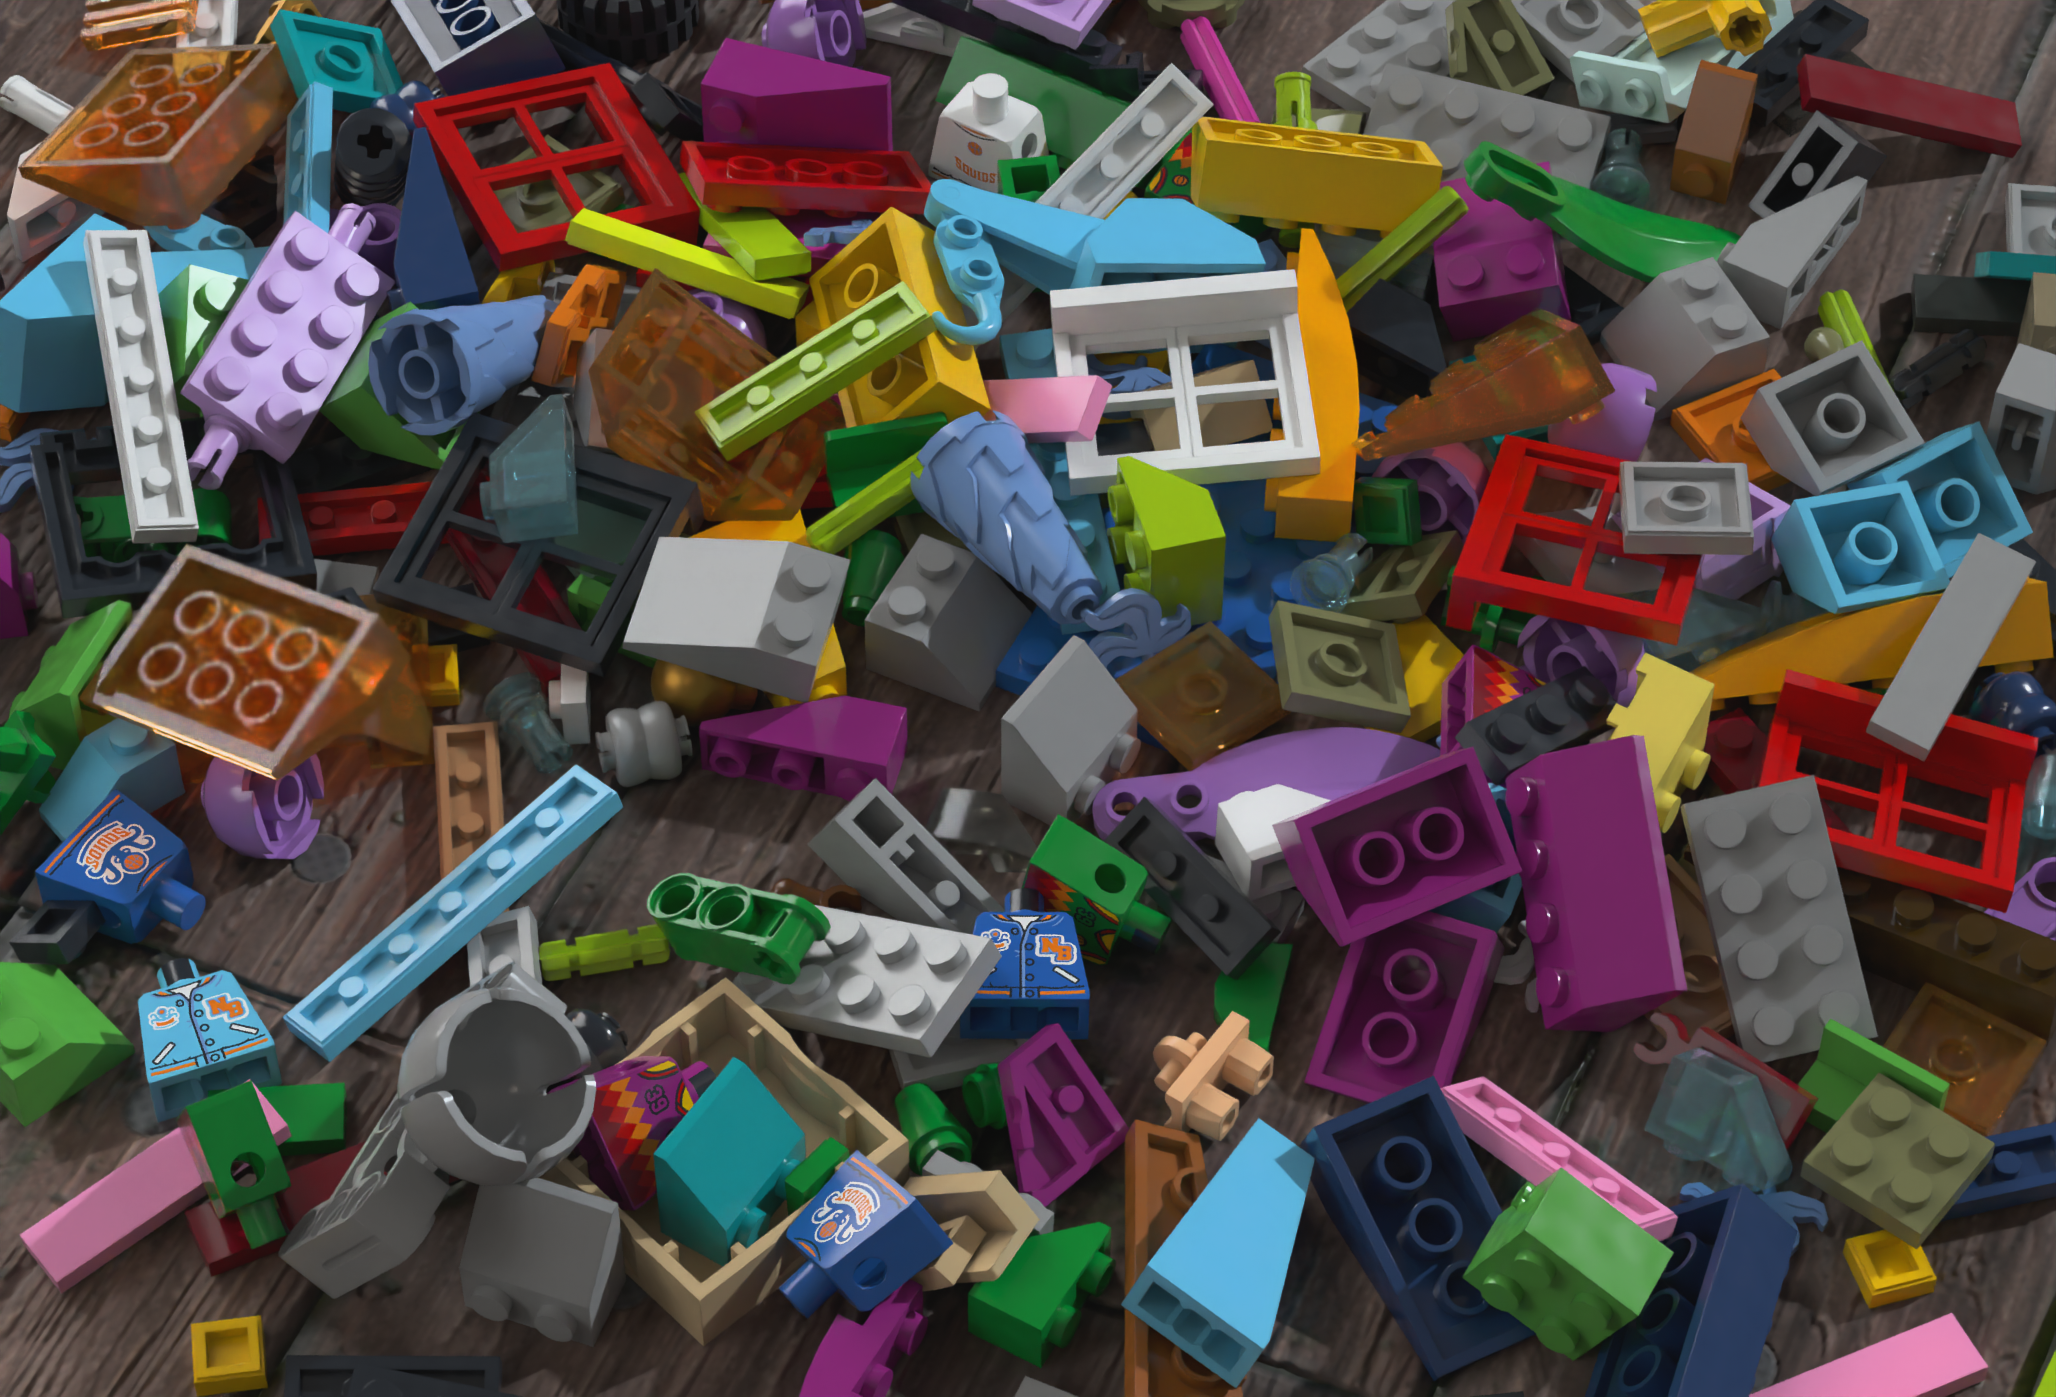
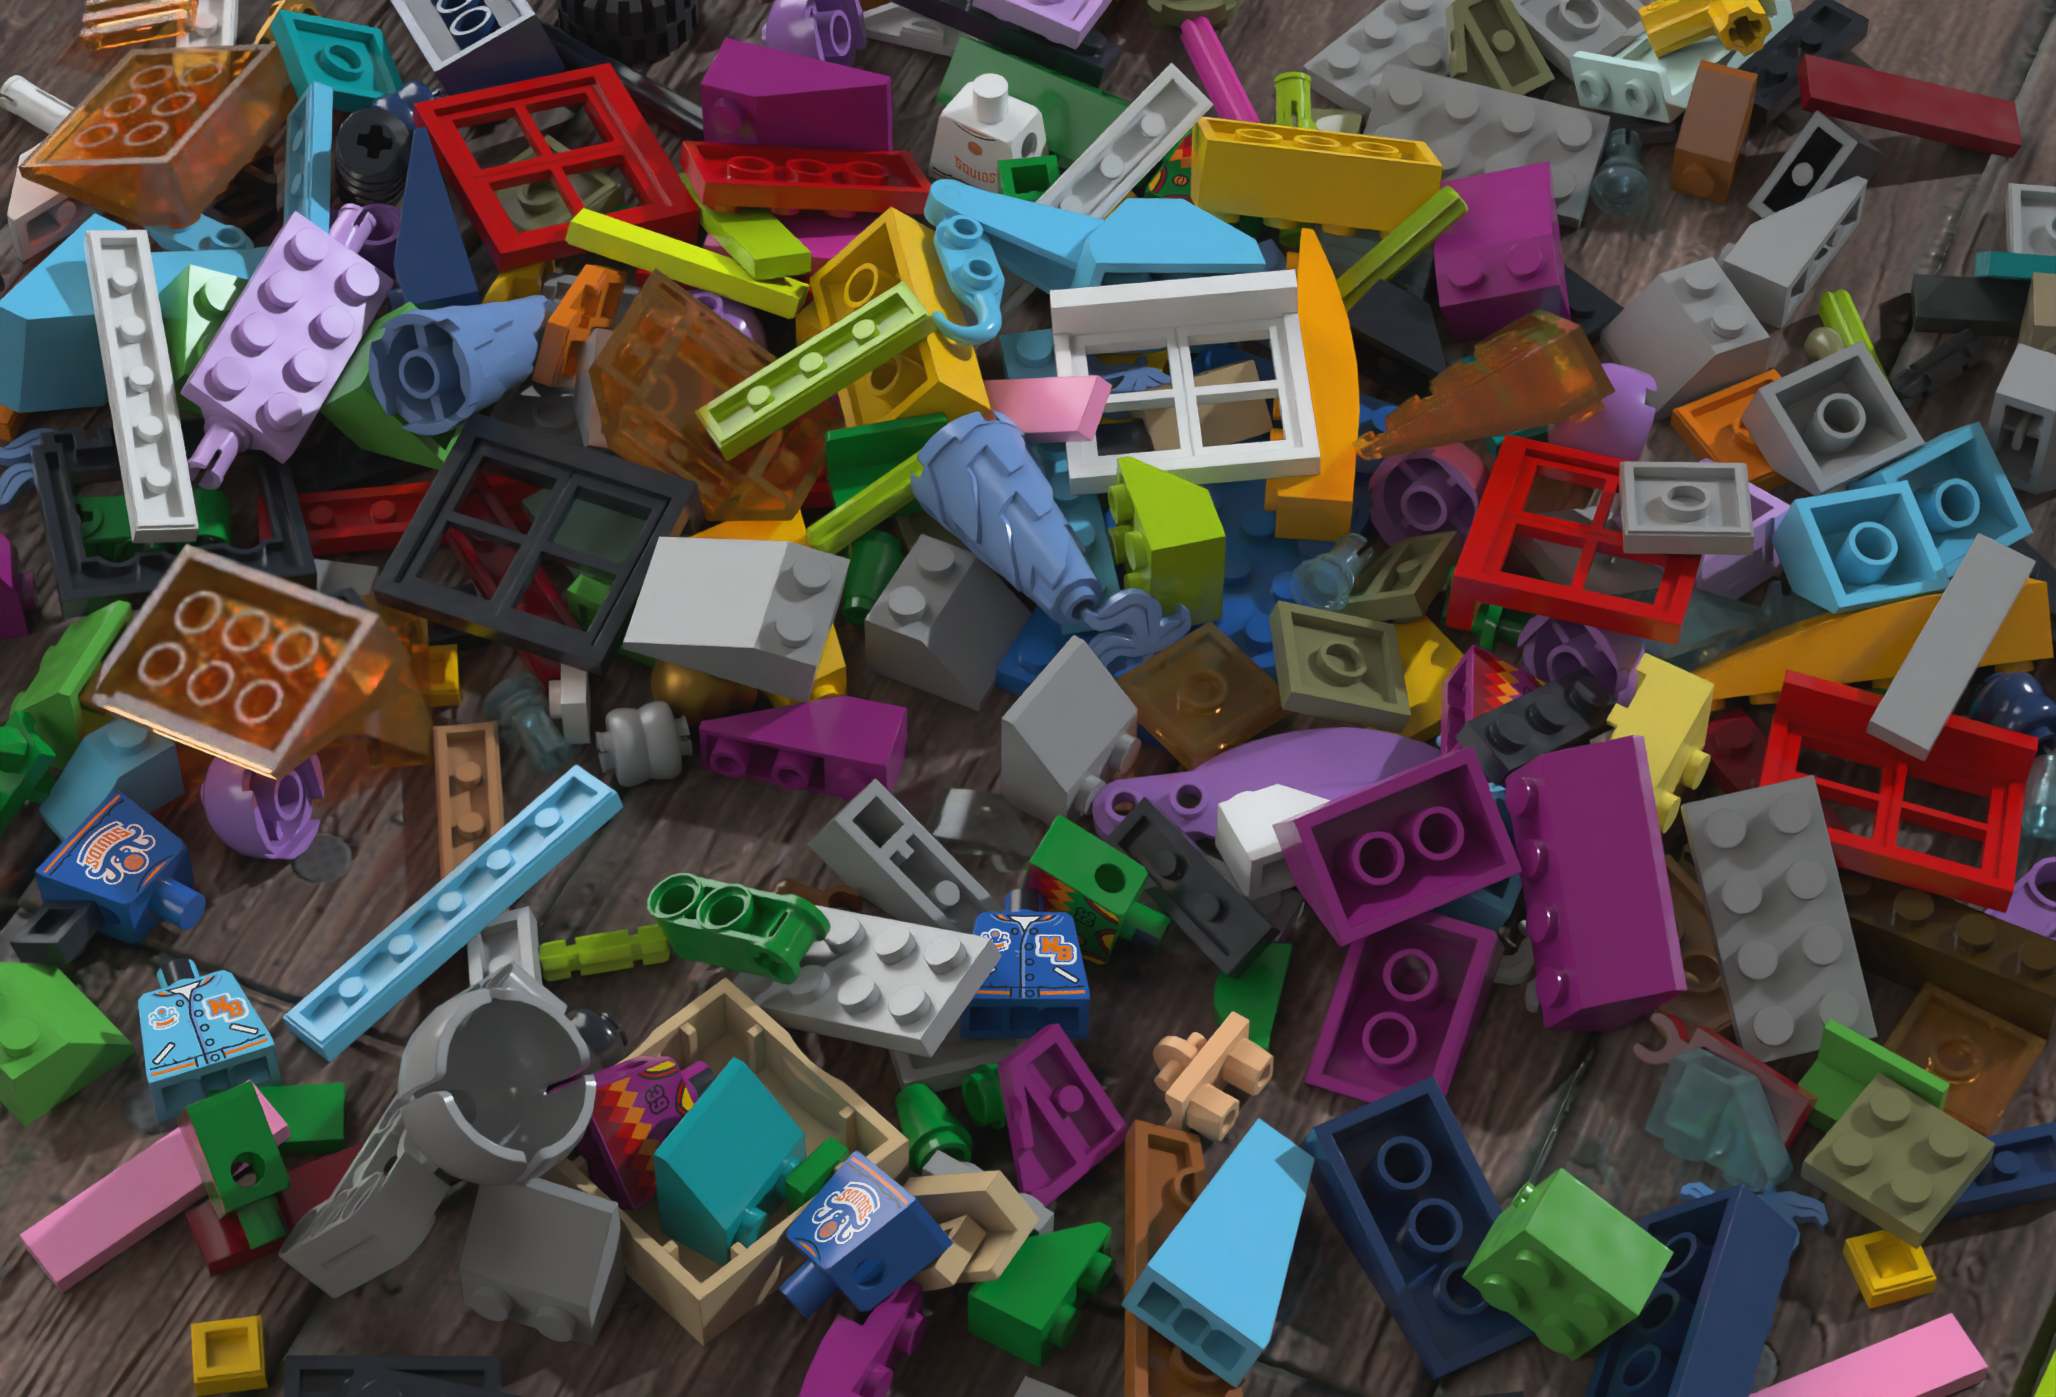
(534, 477): clear light blue slope -> none
(664, 109): black plate -> none
(839, 234): medium blue piece -> none
(1130, 79): black slope -> none
(1387, 510): green tile -> none
(1540, 1149): bright pink tile -> none
(1610, 231): green plant -> none

